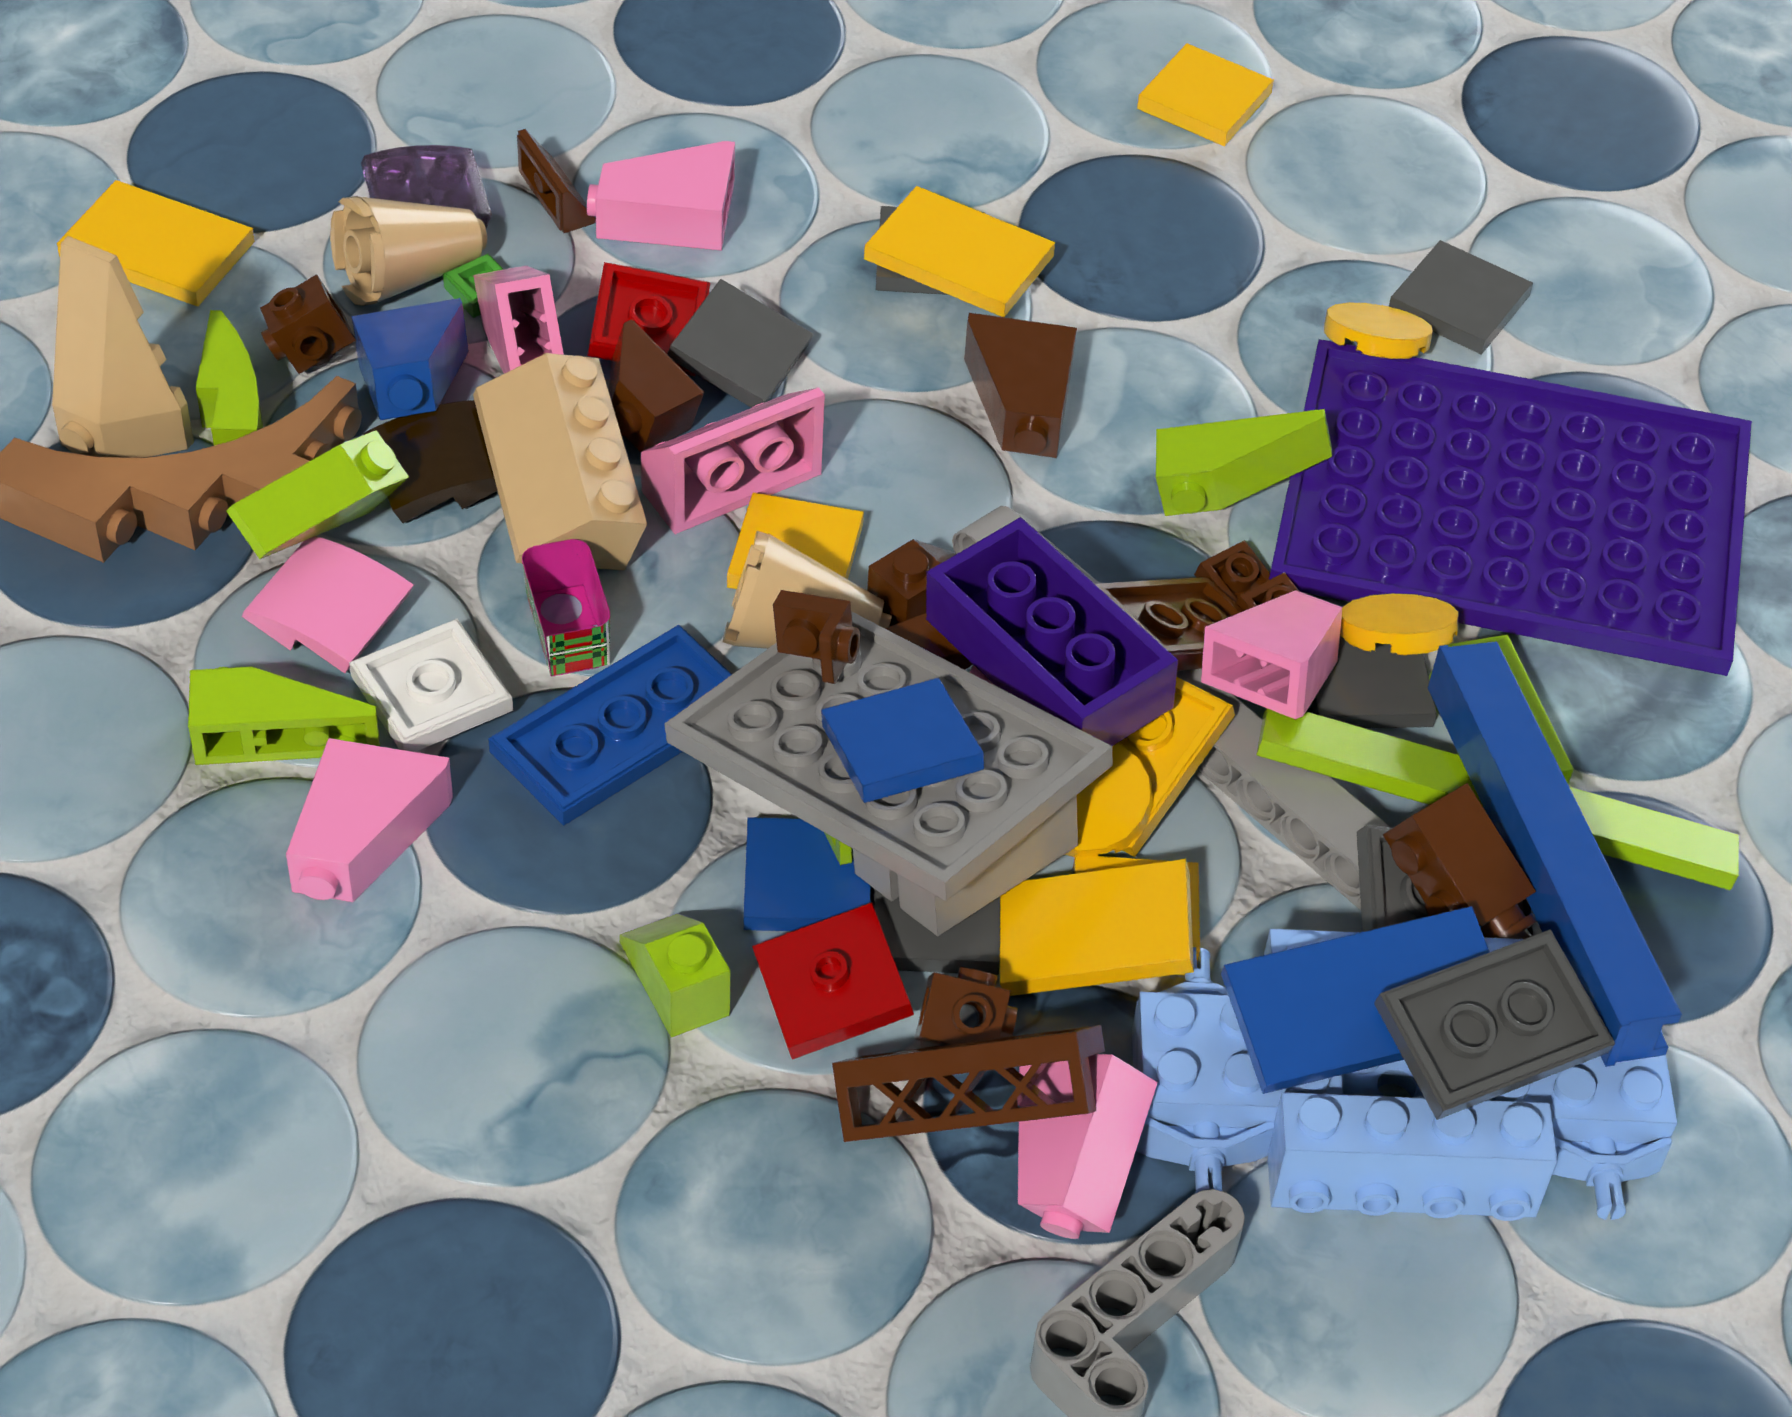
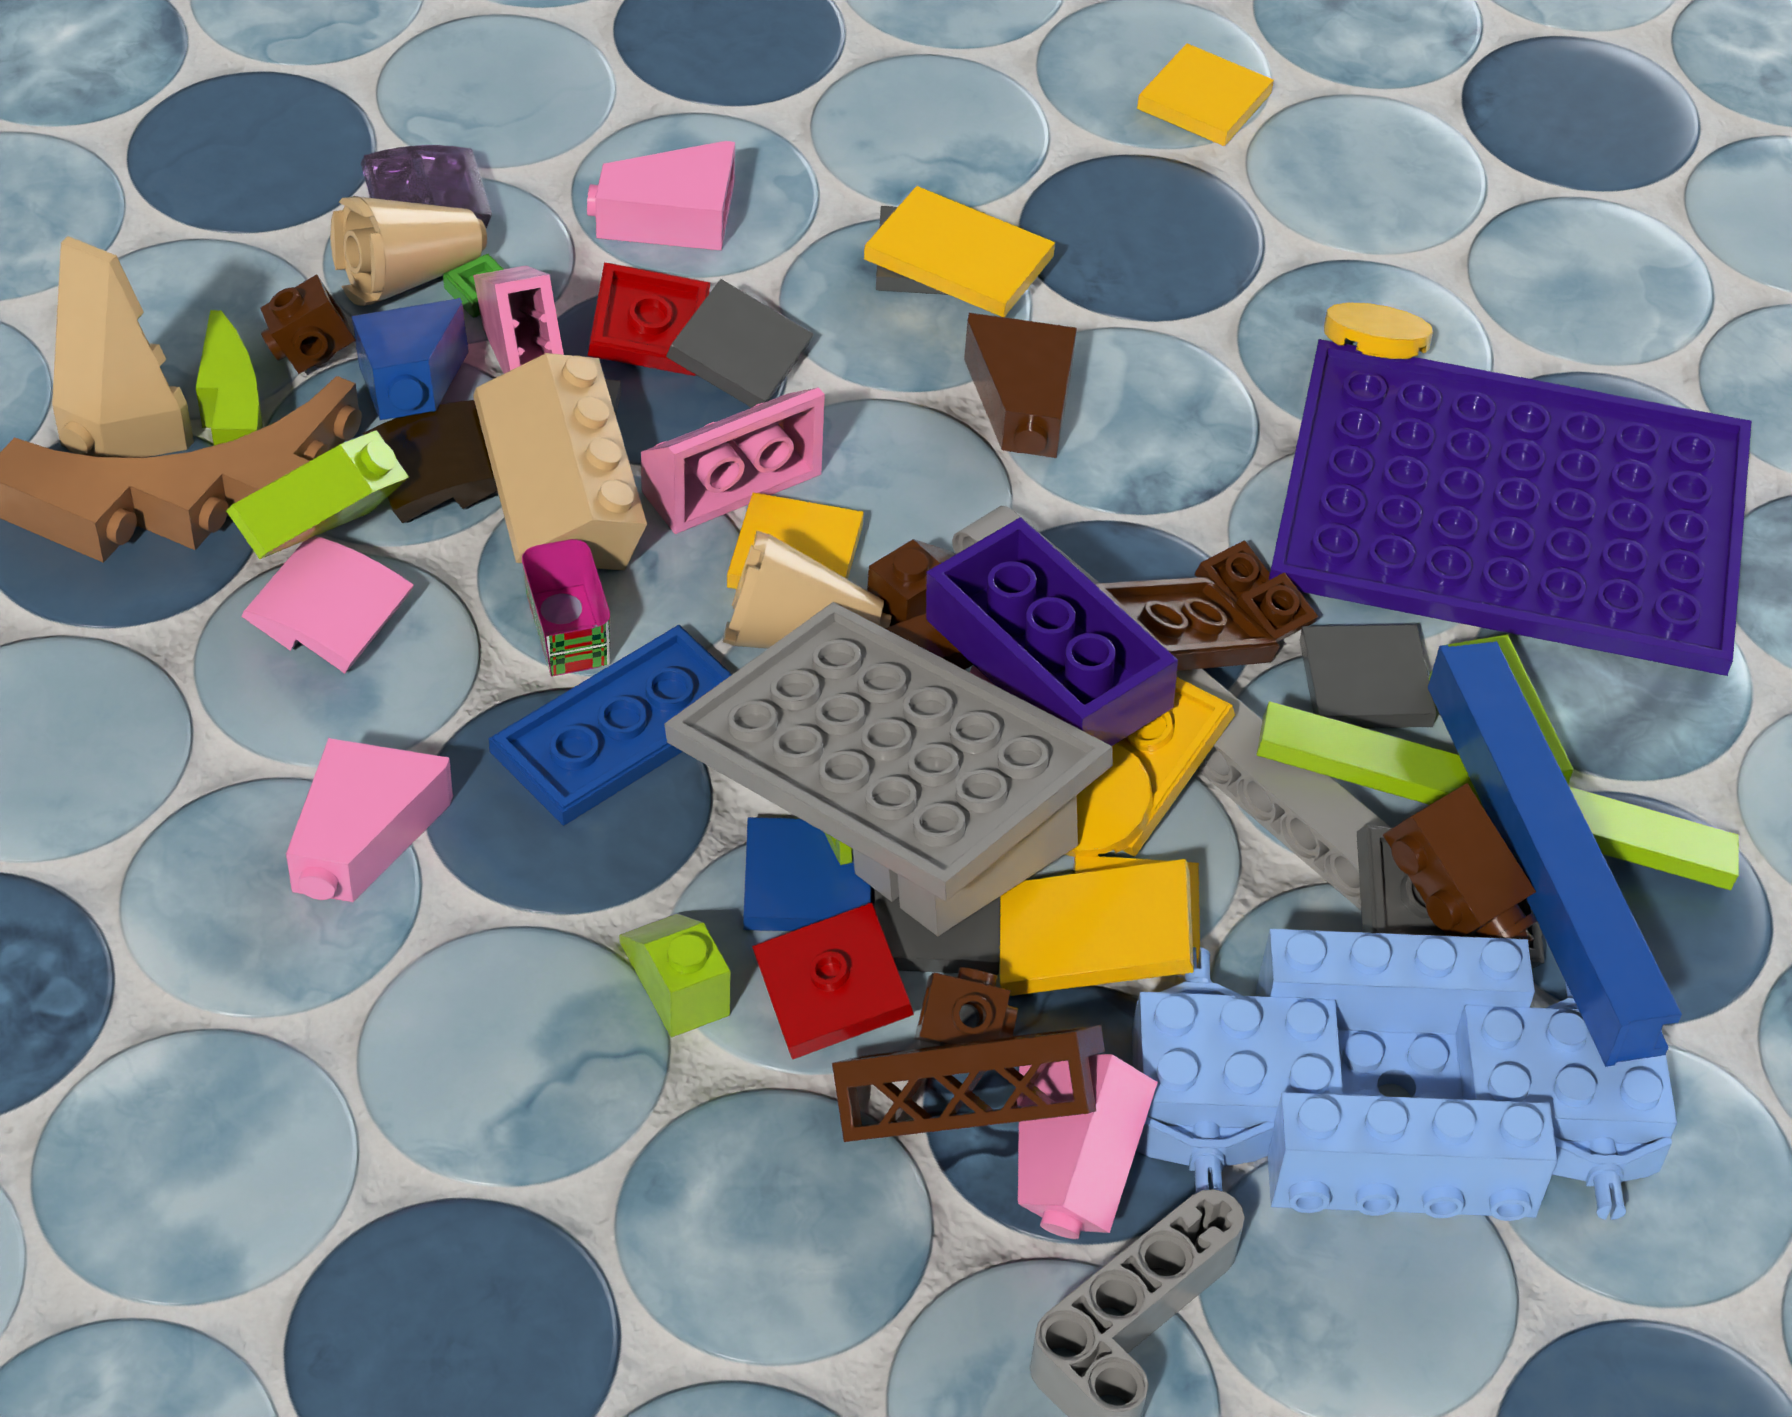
(163, 241): yellow tile -> none
(268, 717): lime slope -> none
(431, 686): white plate -> none
(551, 185): reddish brown slope -> none
(650, 391): reddish brown slope -> none
(816, 629): reddish brown bracket -> none
(902, 740): blue tile -> none
(1232, 459): lime slope -> none
(1274, 652): bright pink slope -> none
(1313, 1006): blue tile -> none
(1404, 620): yellow tile -> none
(1462, 296): dark grey tile -> none
(1493, 1024): dark grey tile -> none

